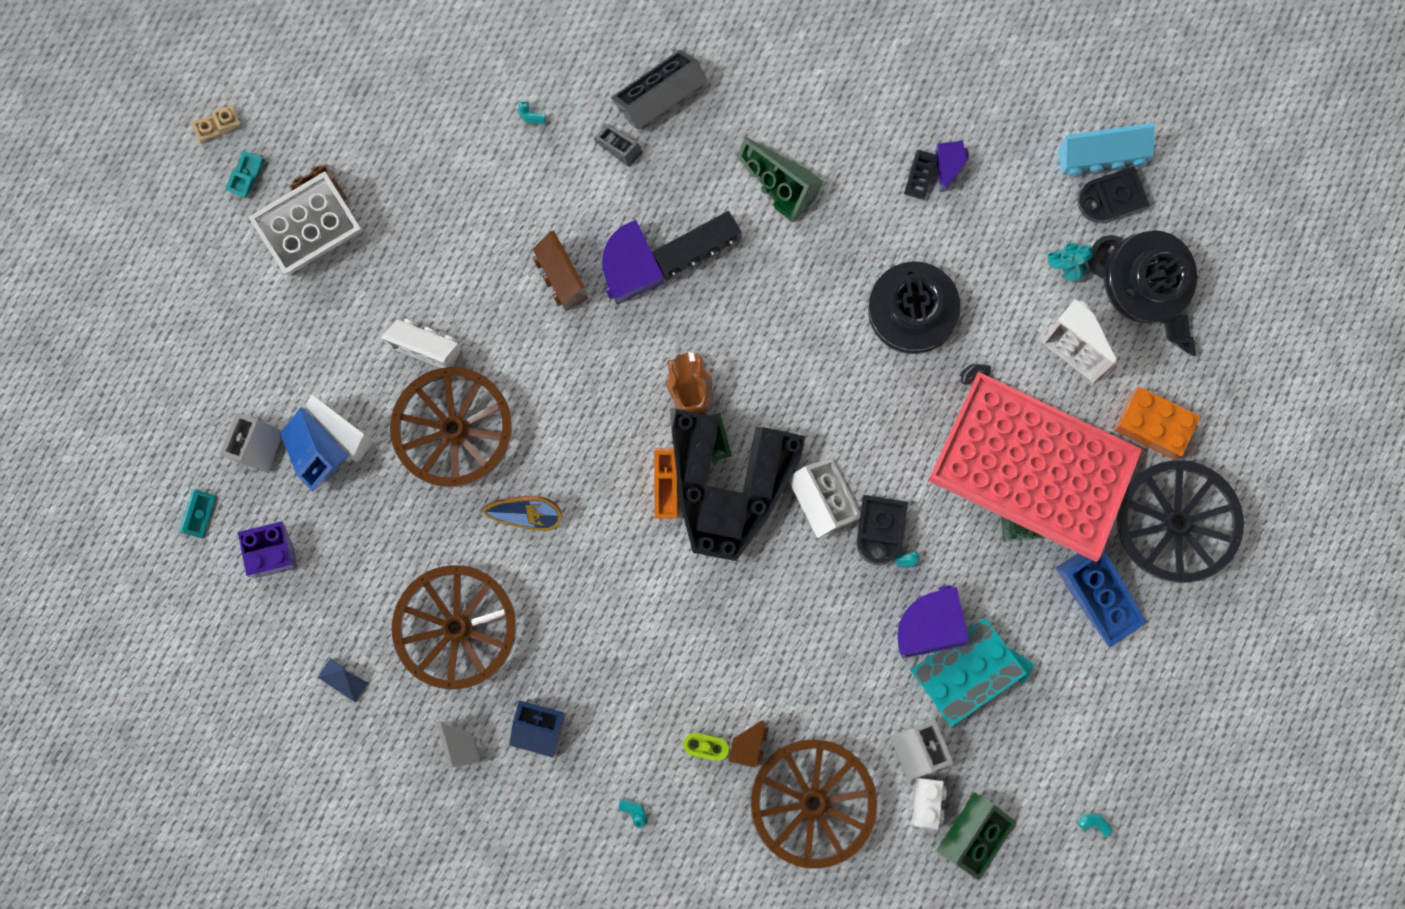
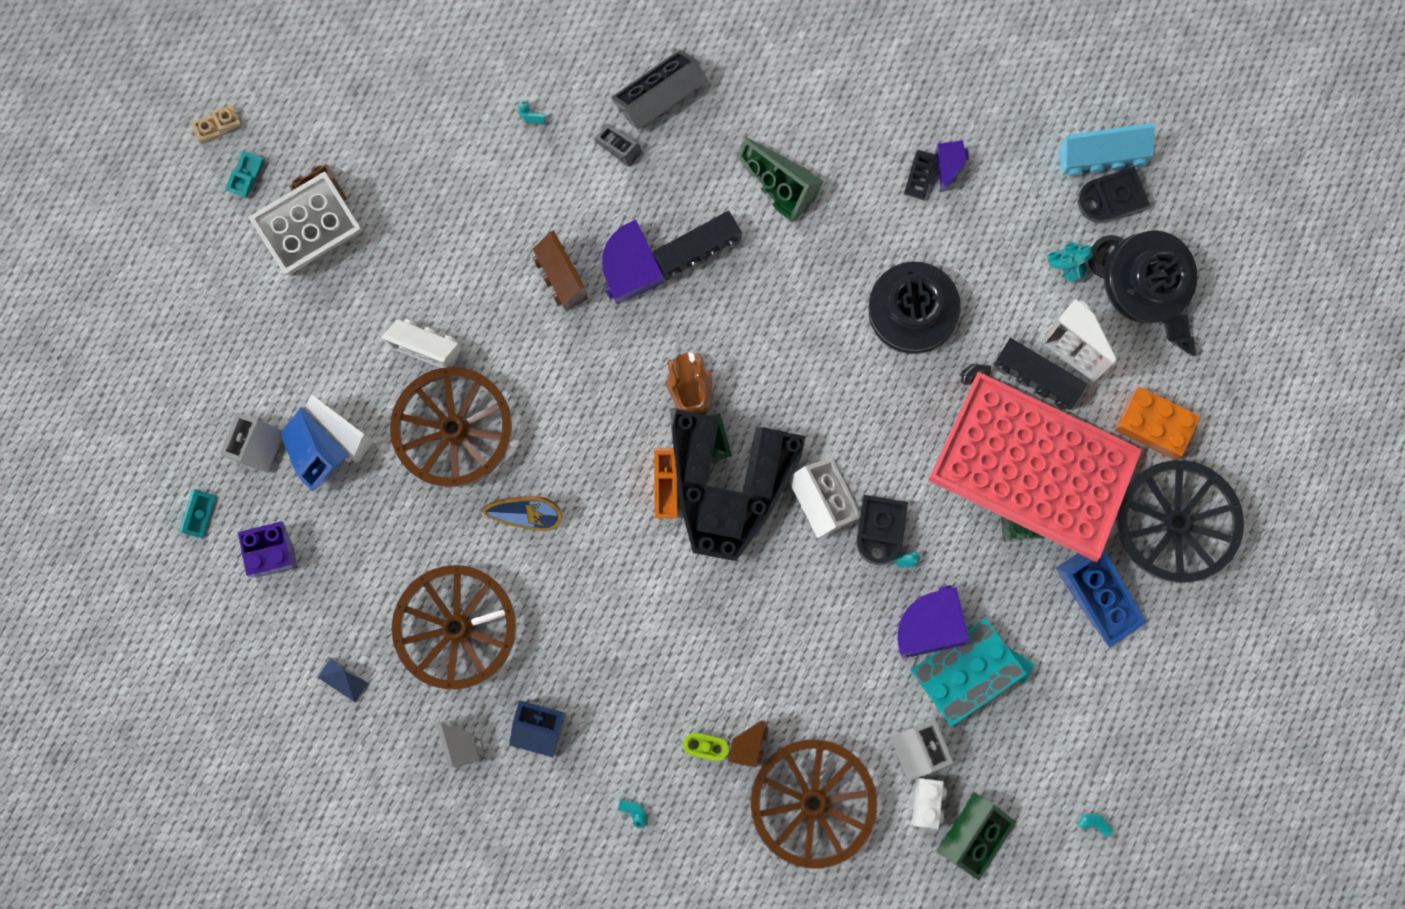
(1040, 373): none -> black brick

